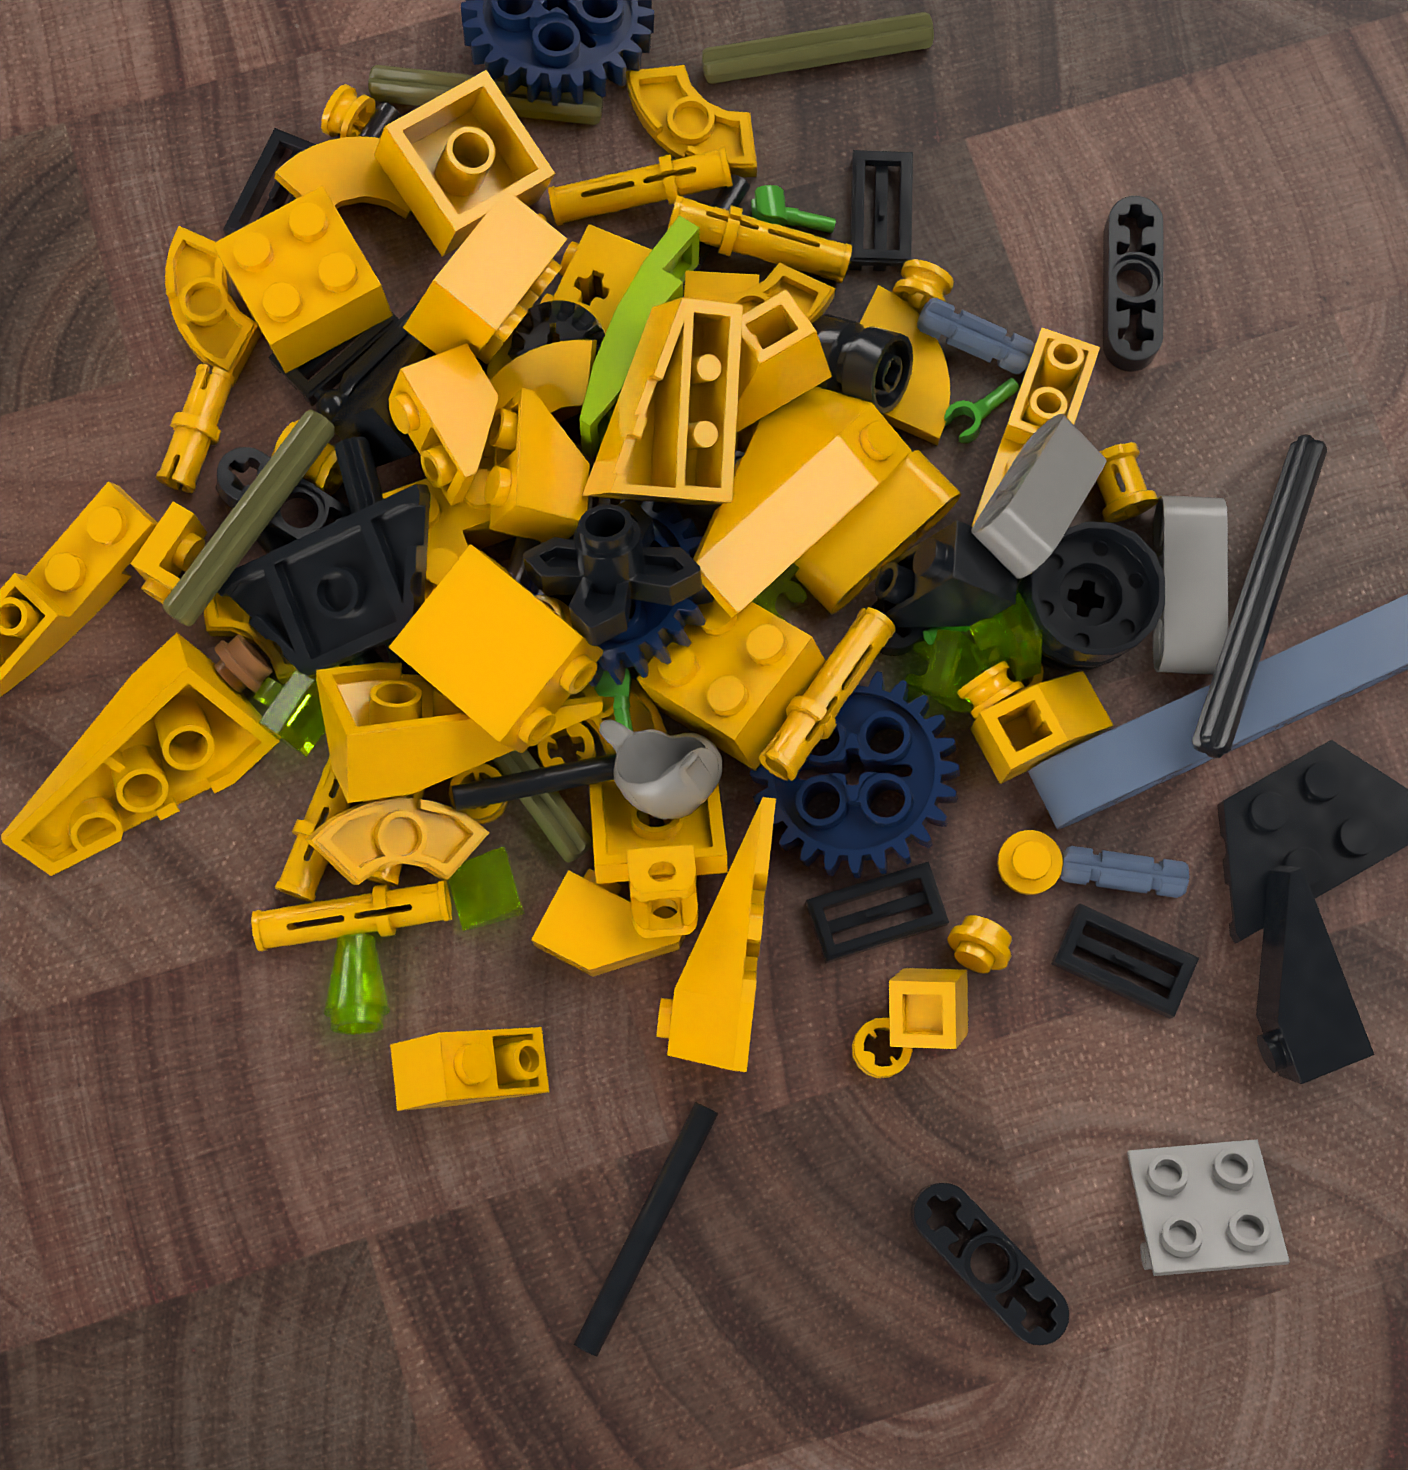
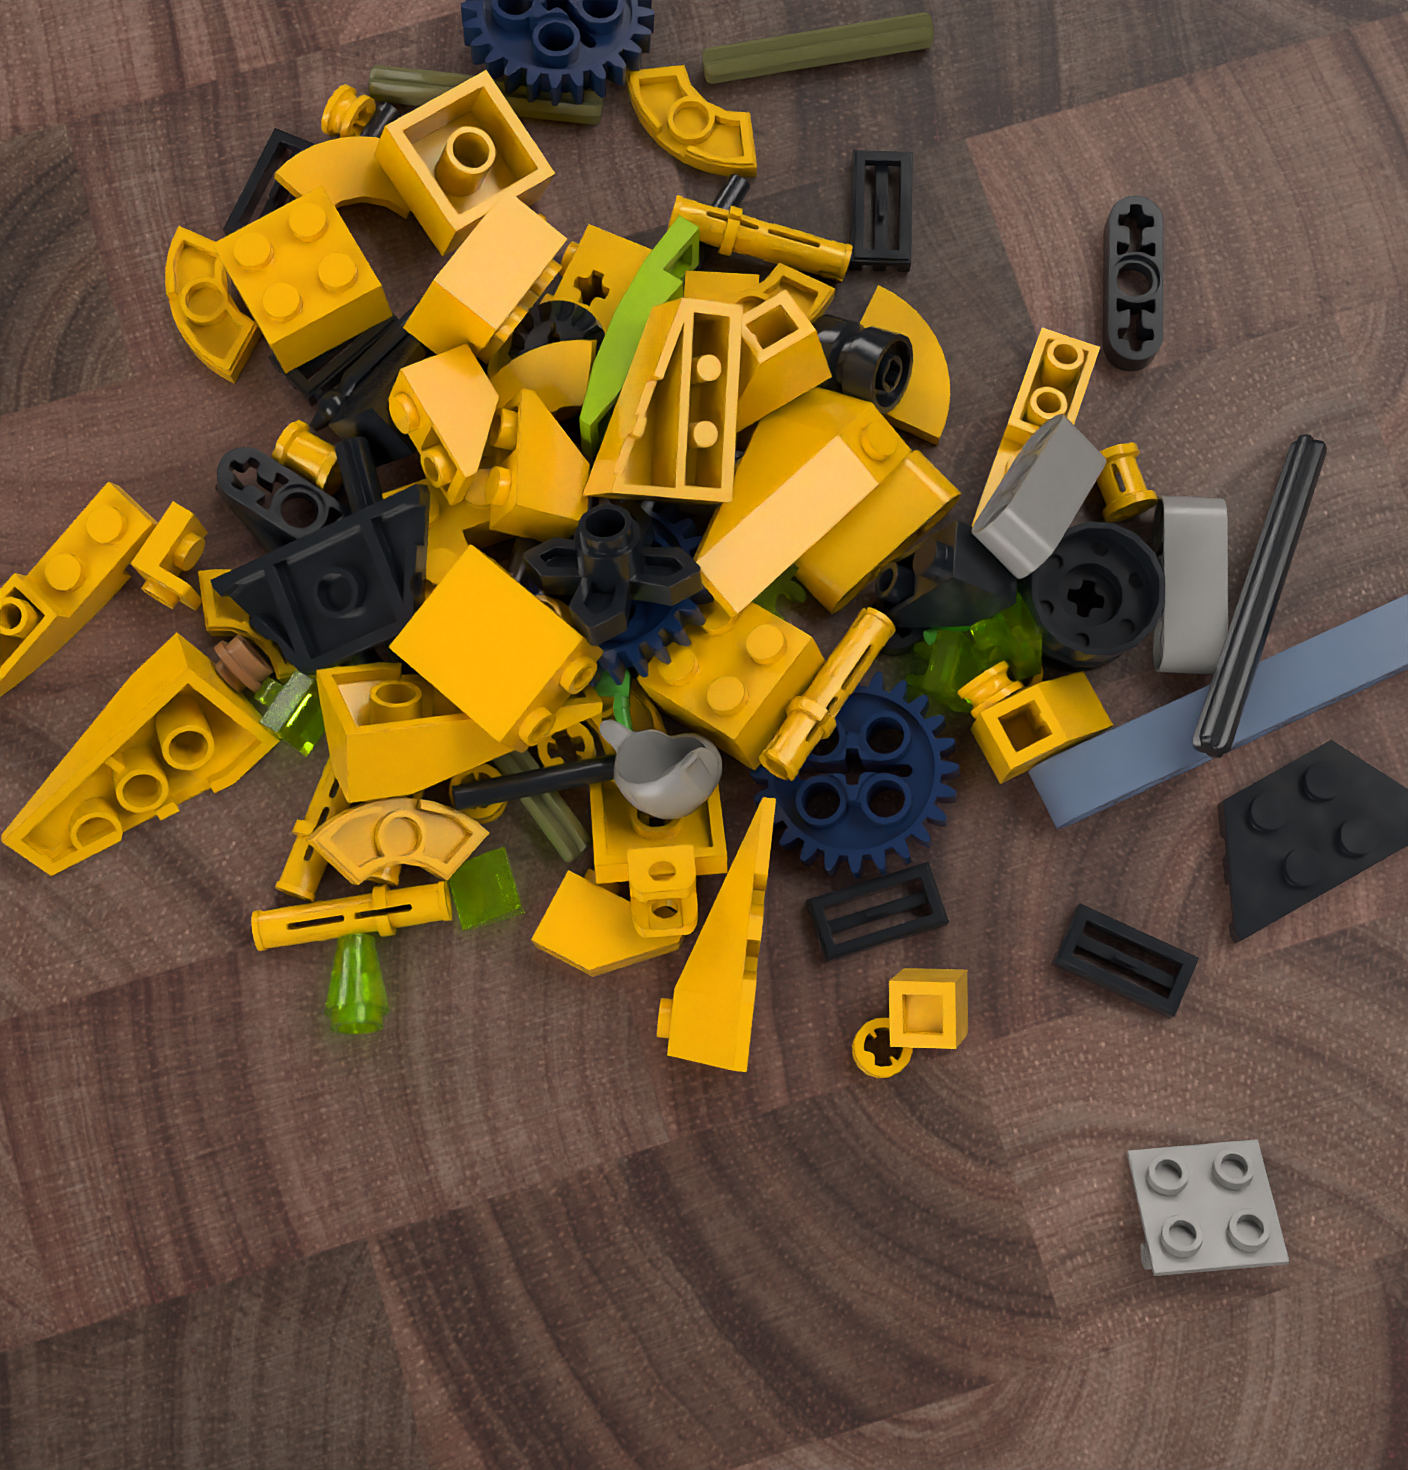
(195, 428): yellow pin -> none
(249, 518): olive axle -> none
(468, 1067): yellow slope -> none
(640, 186): yellow pin -> none
(645, 1229): black bar -> none
(771, 208): bright green hand -> none
(922, 282): yellow bush -> none
(975, 335): sand blue axle -> none
(979, 409): bright green hand -> none
(980, 944): yellow plate -> none
(1030, 862): yellow plate -> none
(1036, 1288): black beam -> none
(1125, 871): sand blue axle -> none
(1302, 991): black slope -> none

